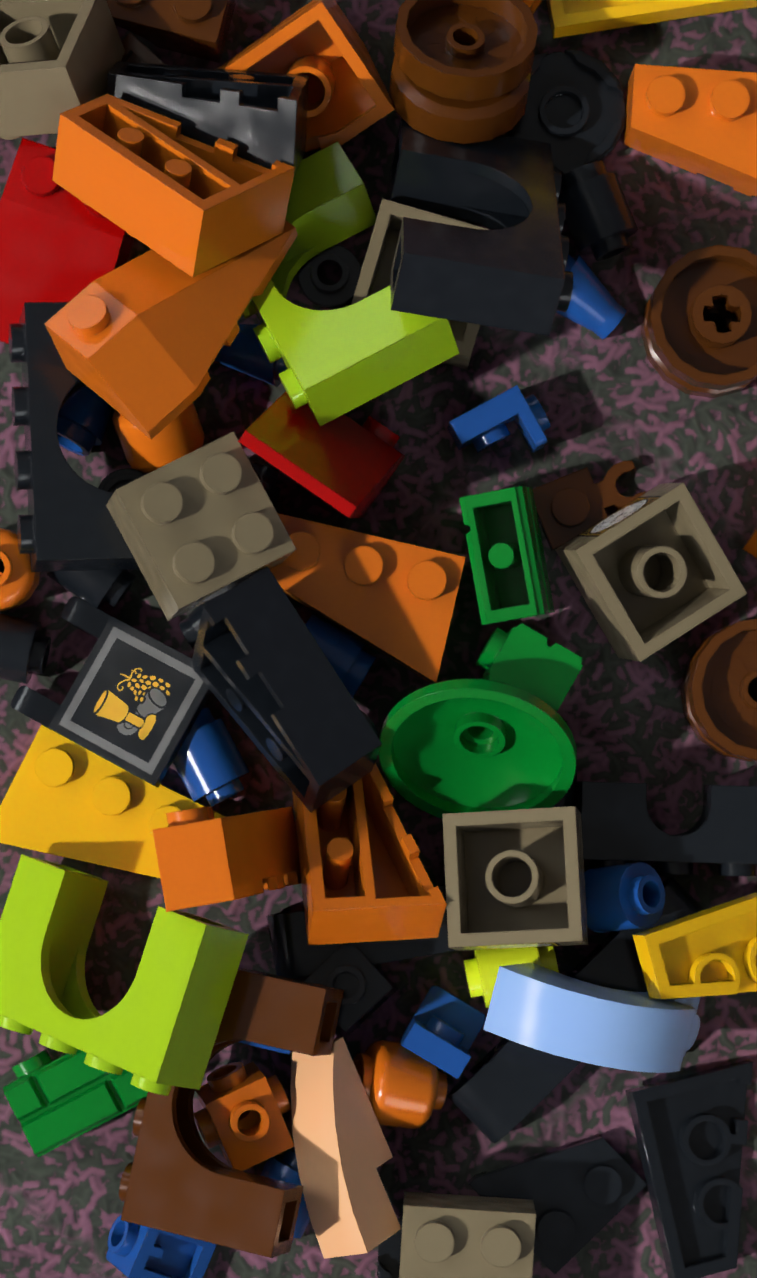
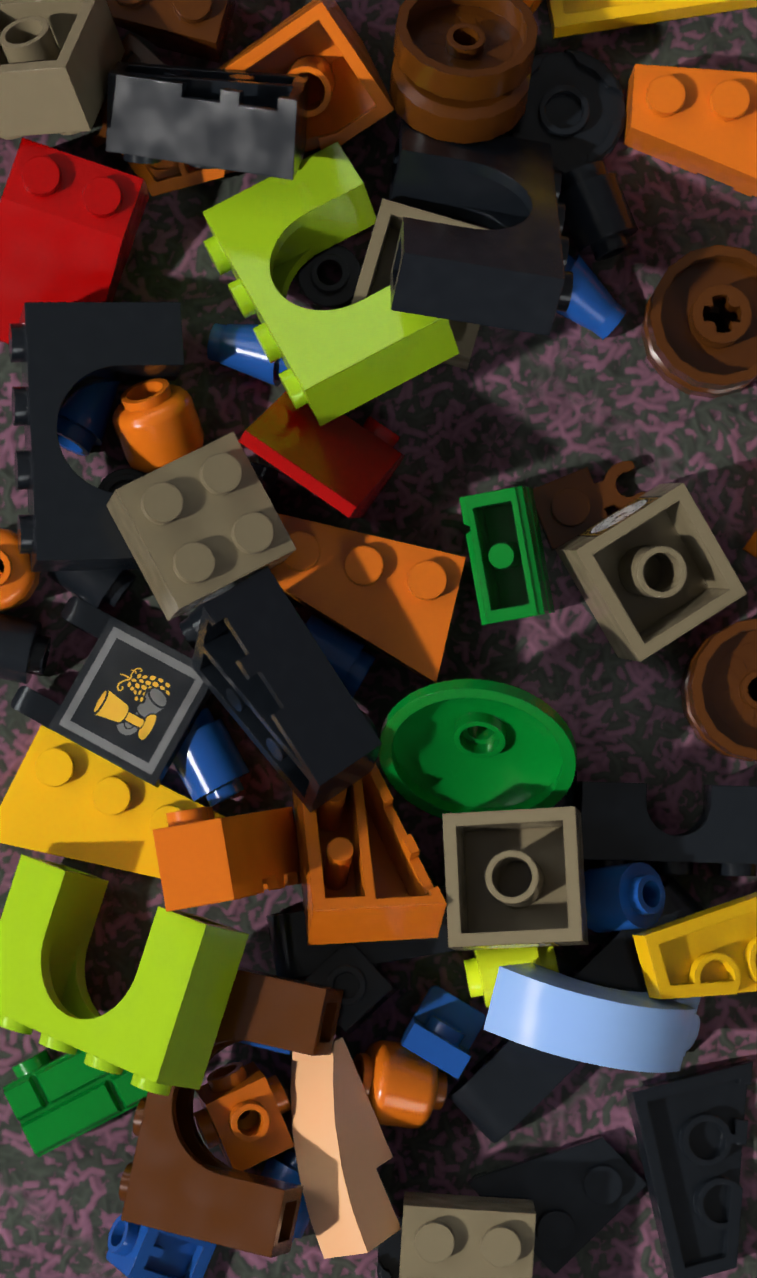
(154, 331): orange wedge -> none
(167, 189): orange wedge -> none
(487, 422): blue bracket -> none
(530, 664): green brick -> none

